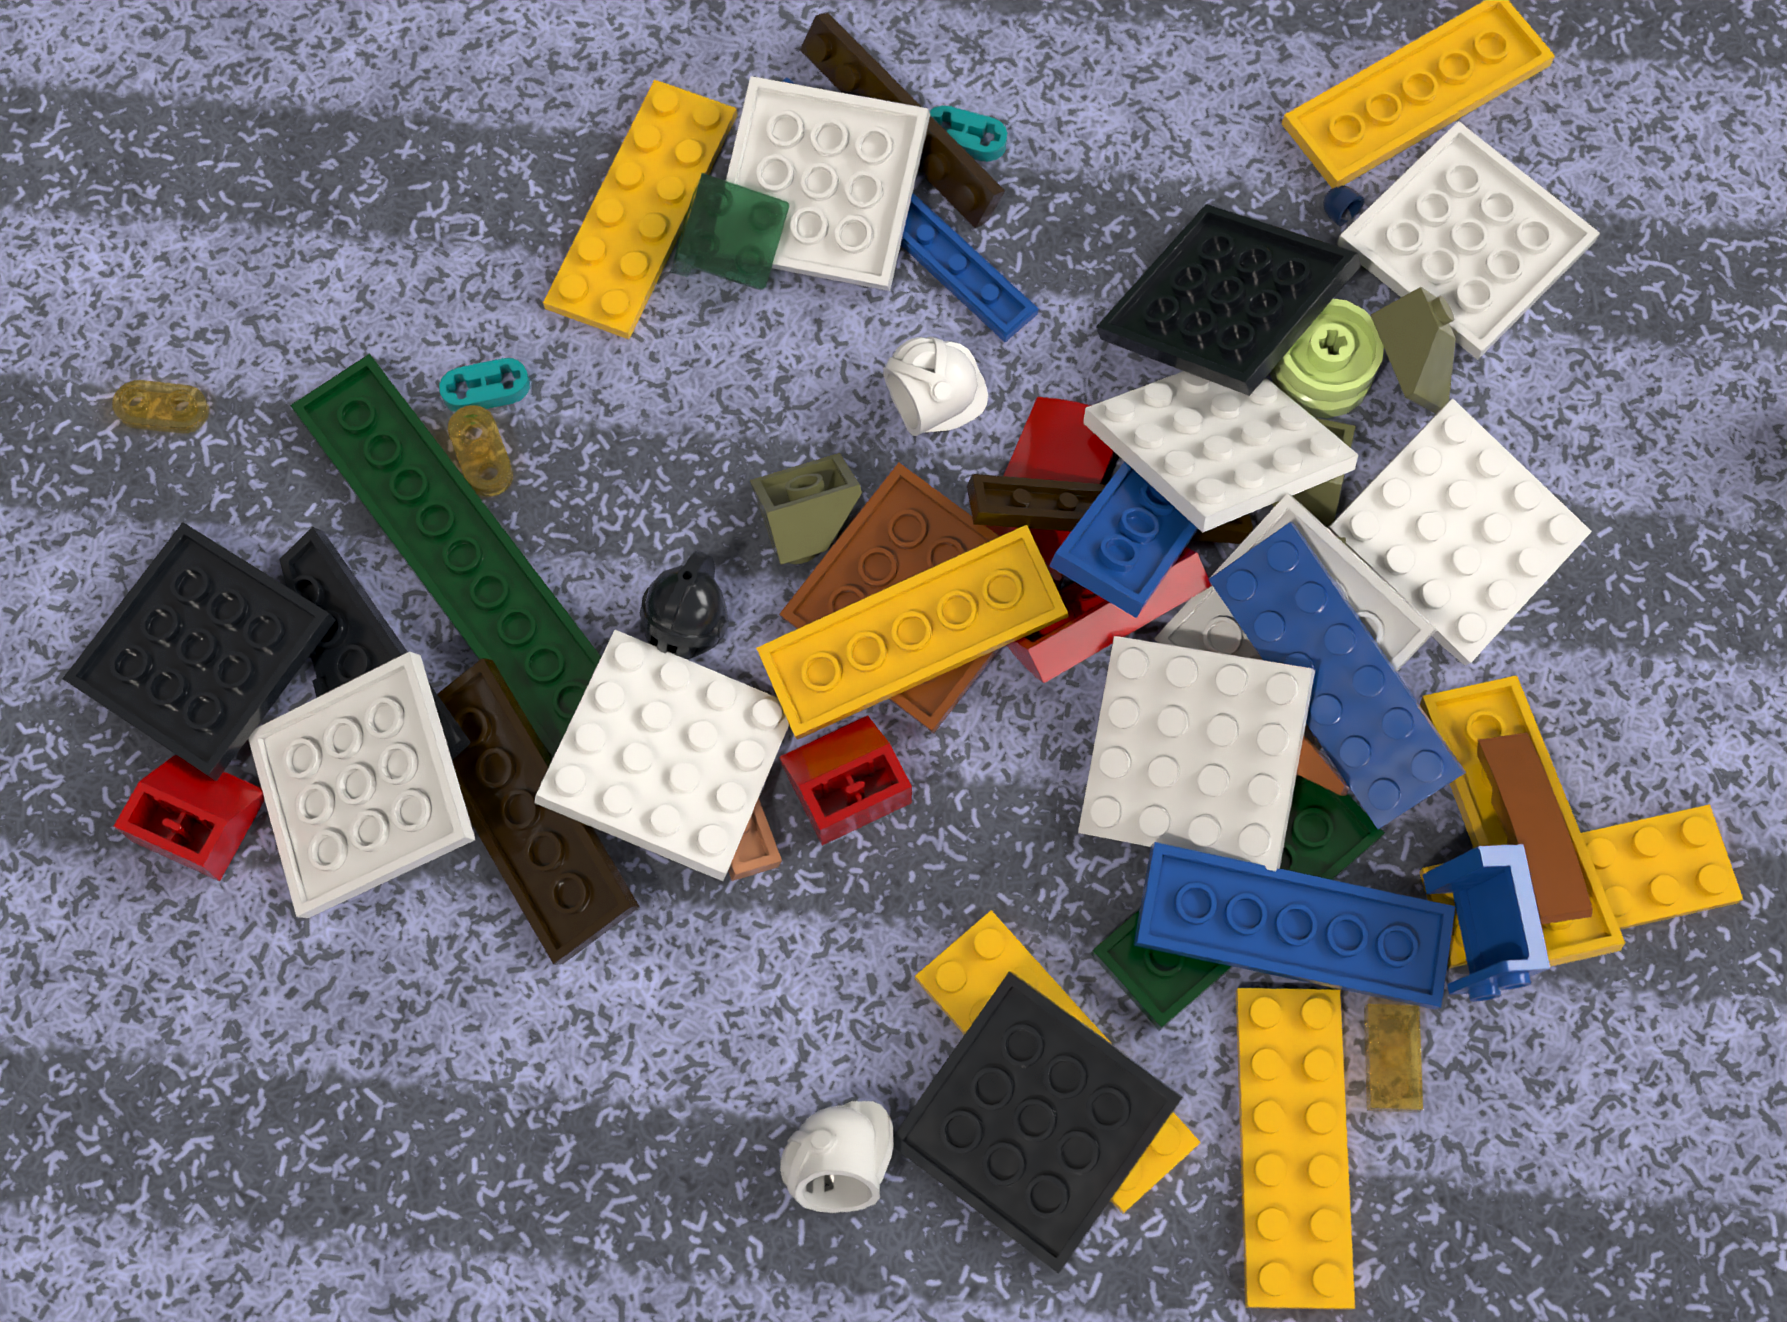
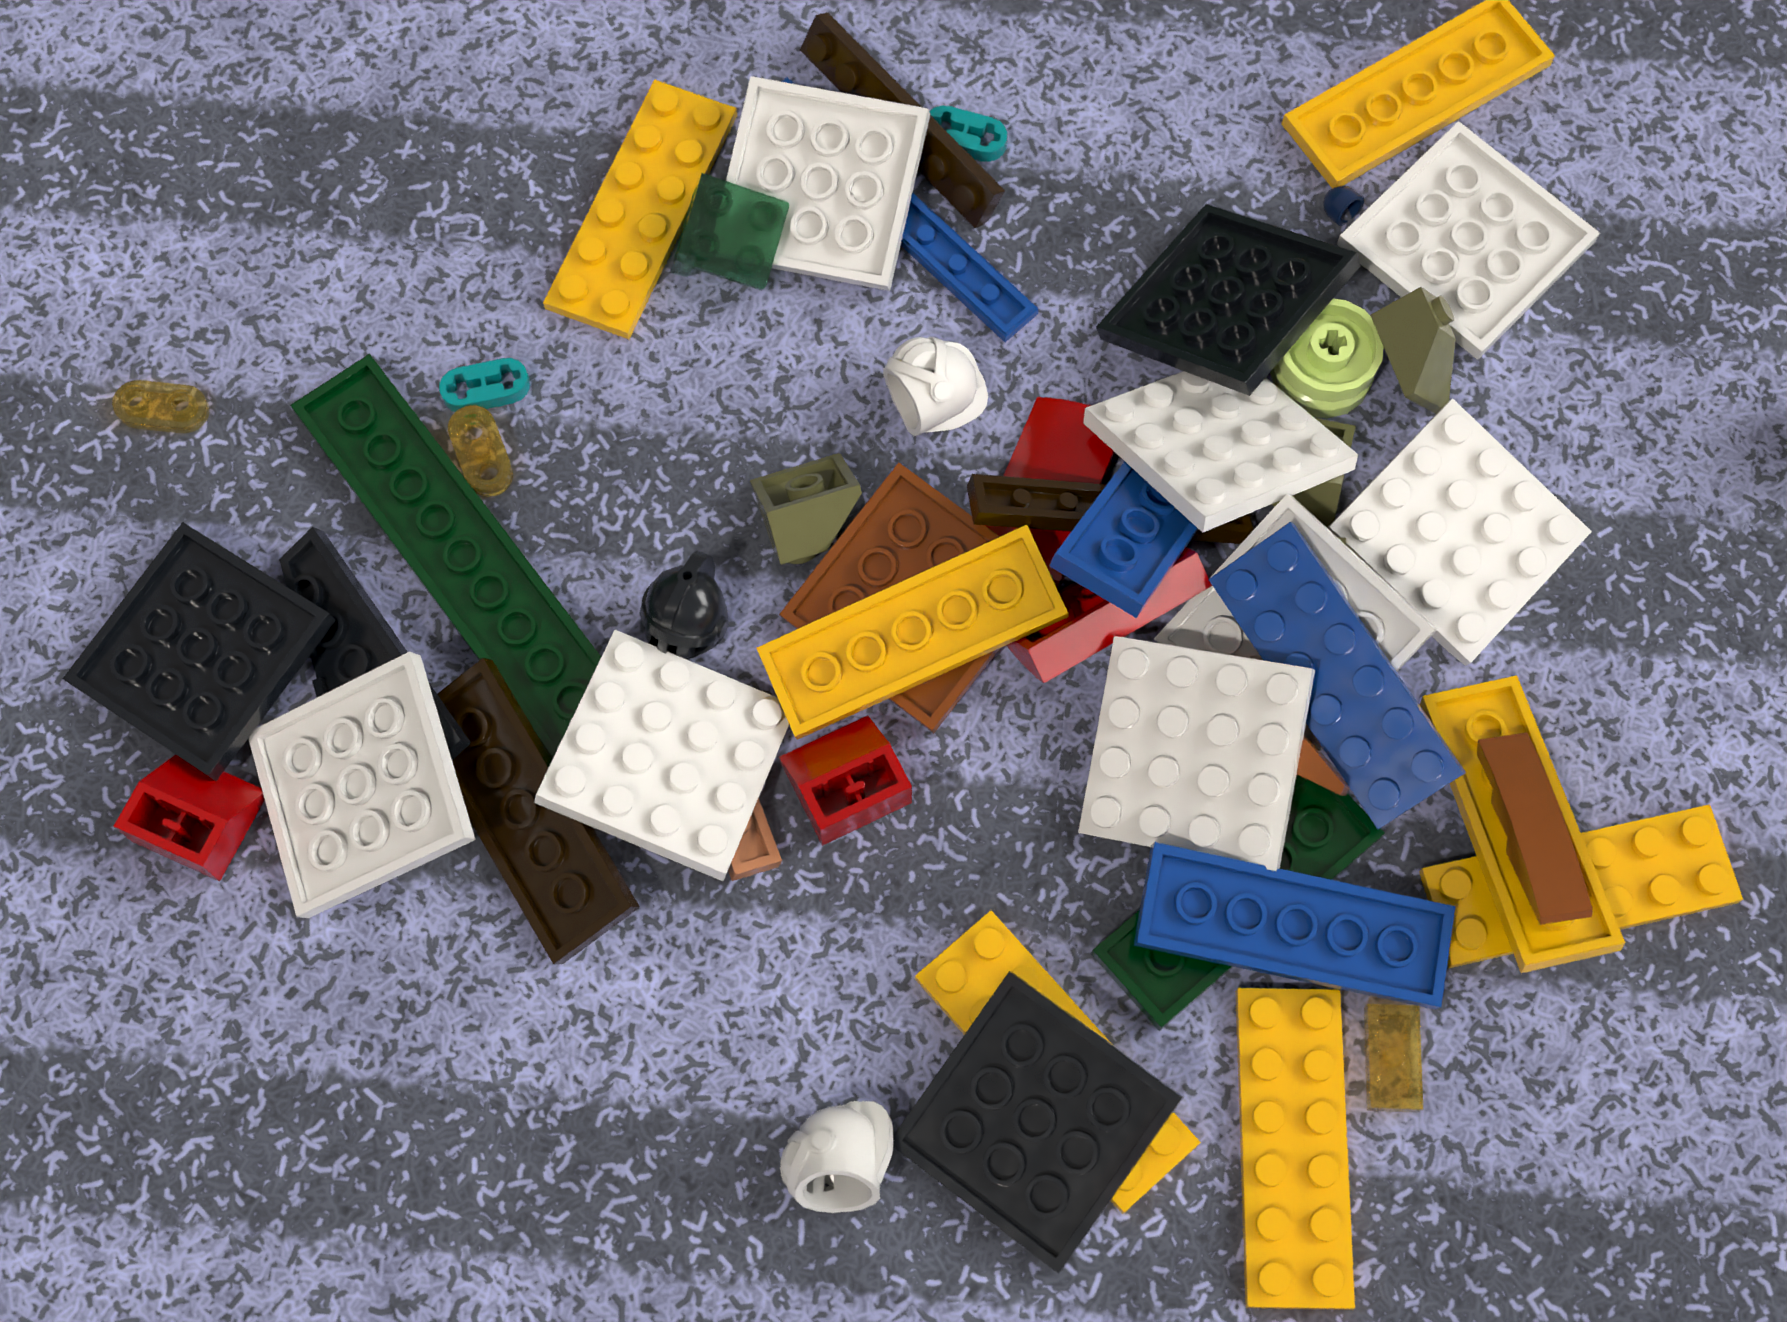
(1495, 919): blue panel -> none

